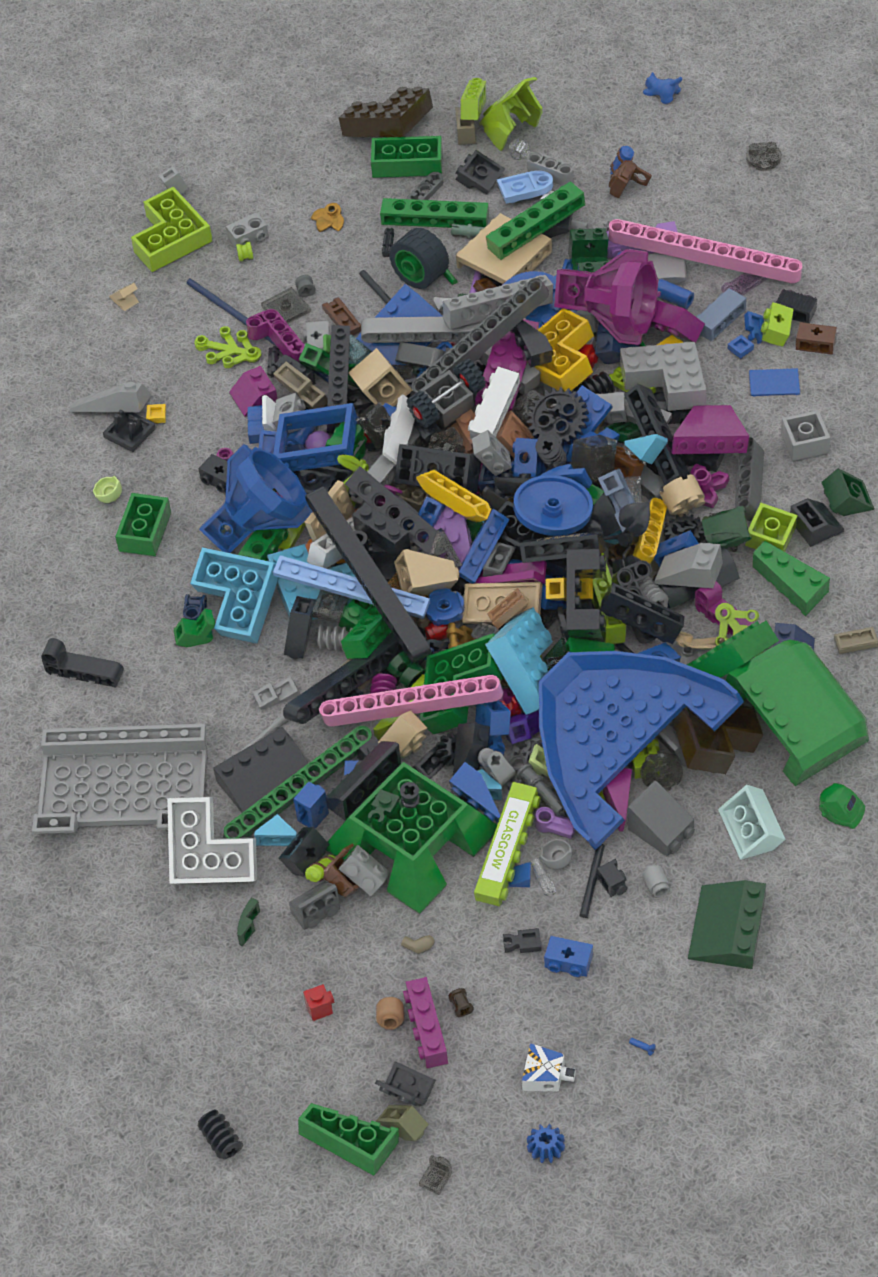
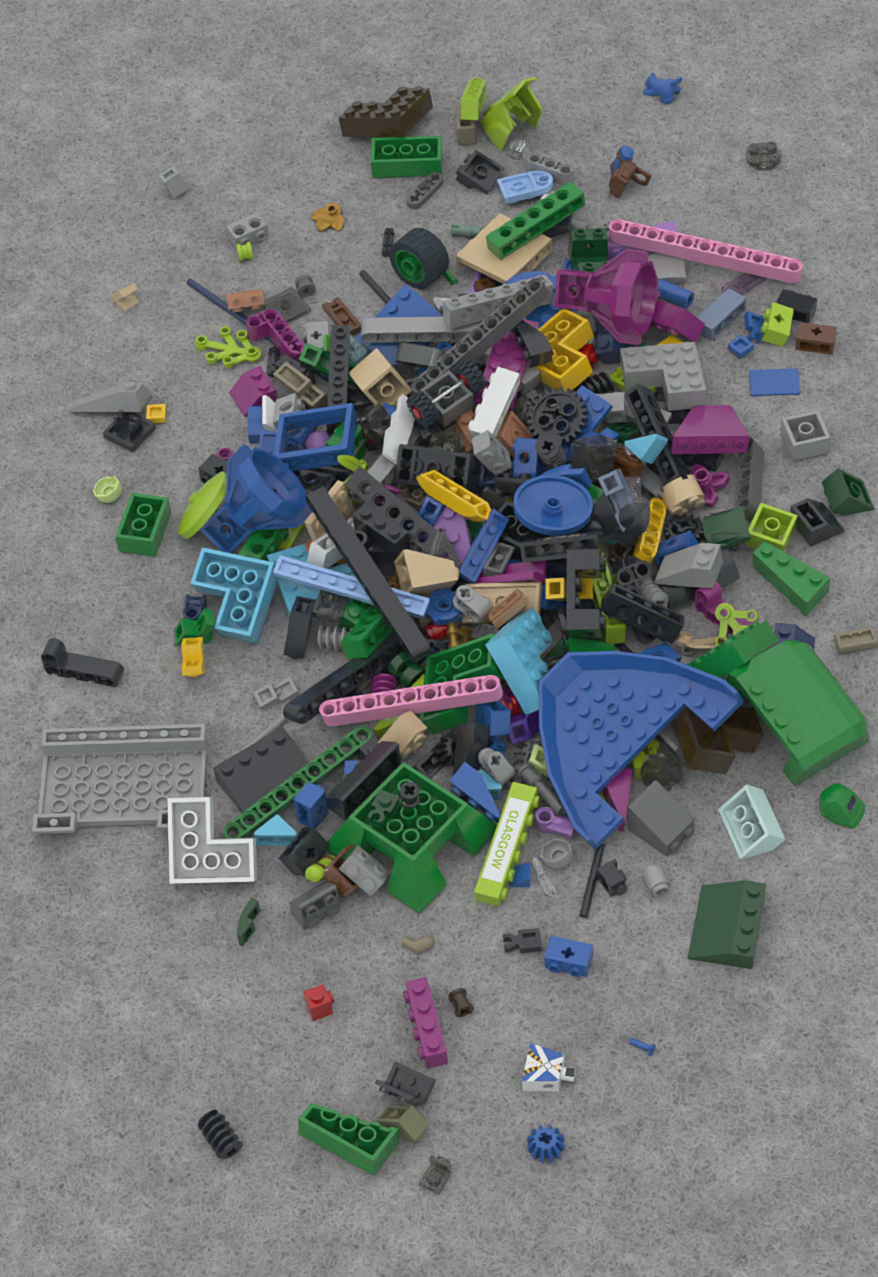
(174, 232): lime brick -> none
(193, 657): none -> yellow brick
(202, 505): none -> lime dish
(250, 298): none -> nougat plate
(390, 1013): medium nougat head -> none
(433, 213): green brick -> none
(472, 604): none -> light grey piece

